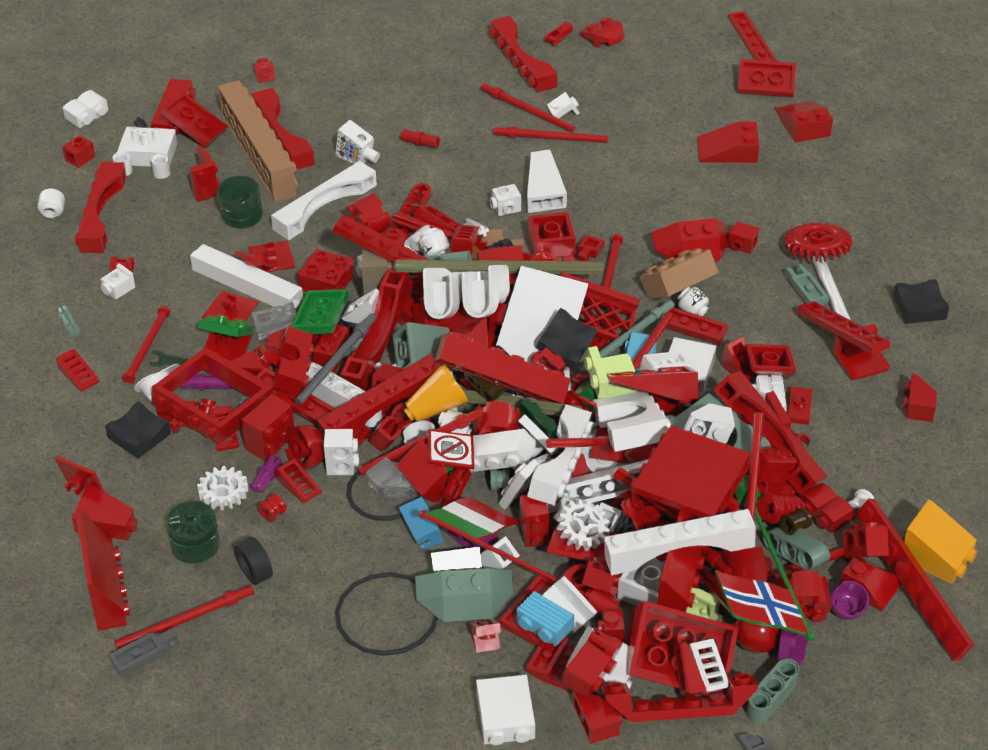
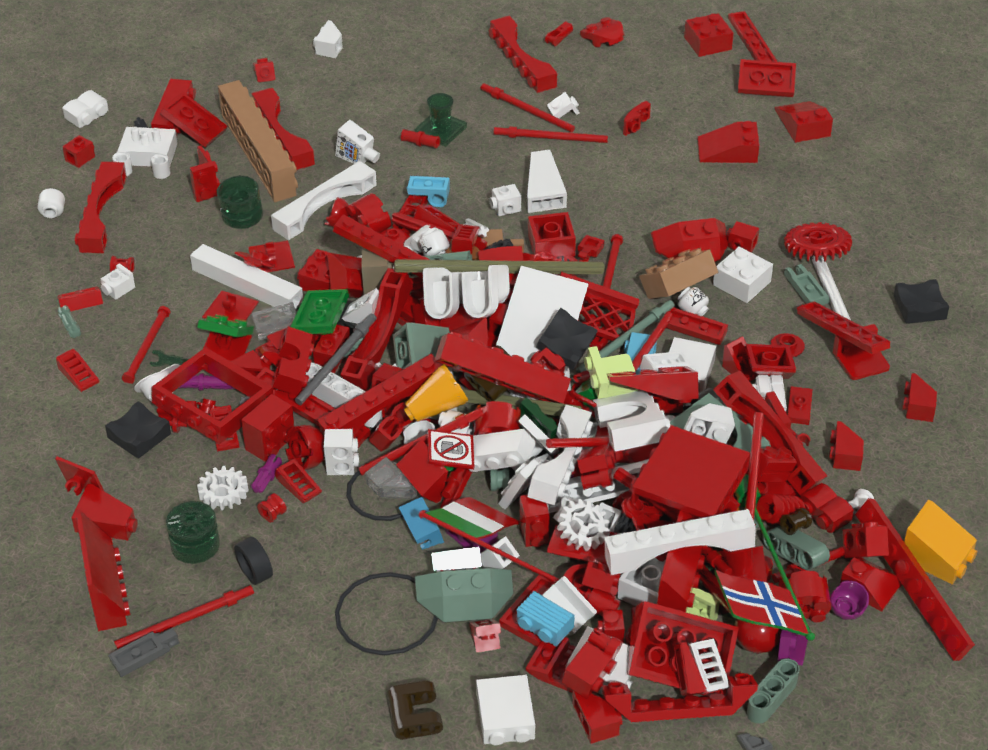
(81, 298): none -> red slope
(328, 41): none -> white slope
(338, 209): none -> red hair
(346, 274): none -> red slope
(401, 704): none -> dark brown connector
(435, 187): none -> medium azure plate
(440, 121): none -> clear green plant
(596, 466): none -> red hinge
(634, 118): none -> red slope
(708, 34): none -> red brick
(743, 274): none -> white brick
(797, 343): none -> red piece
(847, 448): none -> red slope

